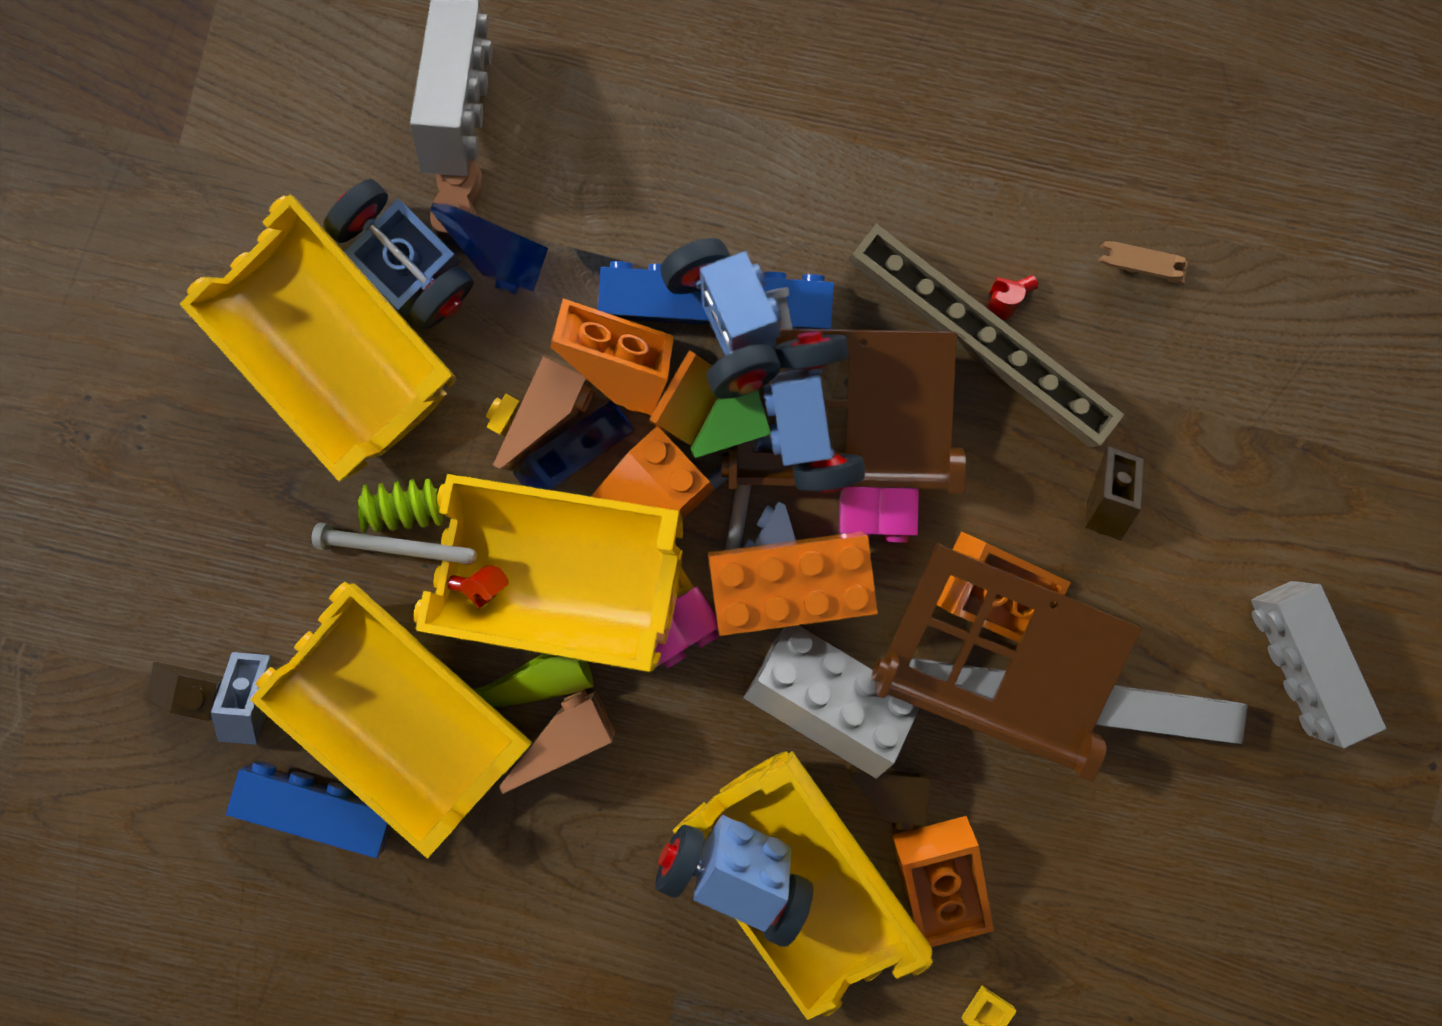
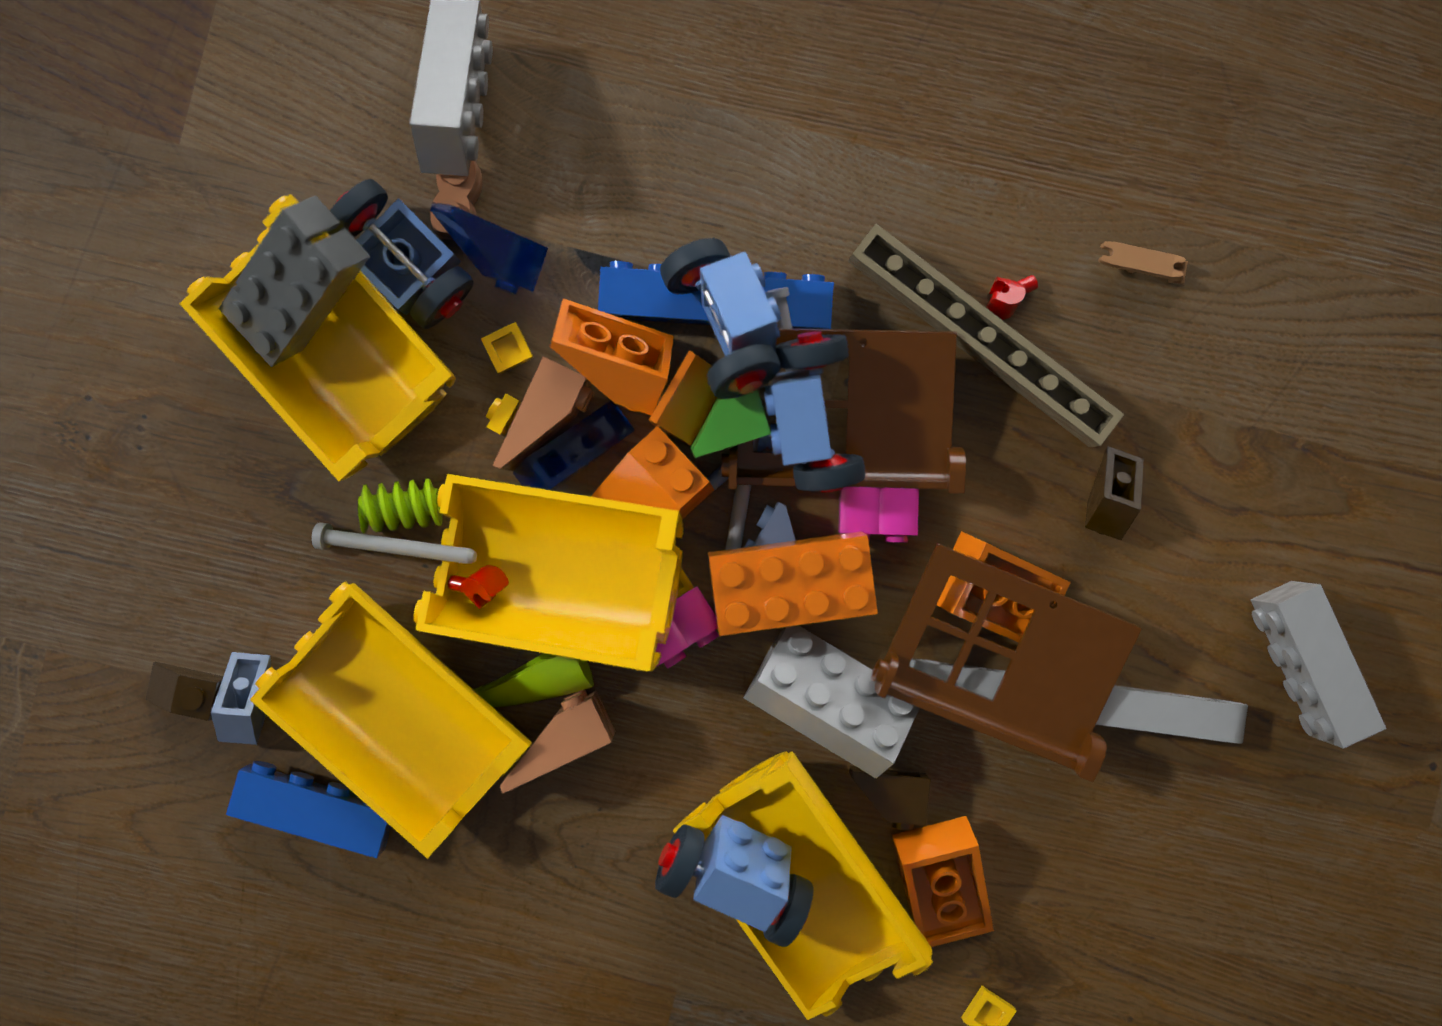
(293, 282): none -> dark grey piece
(507, 348): none -> yellow plate

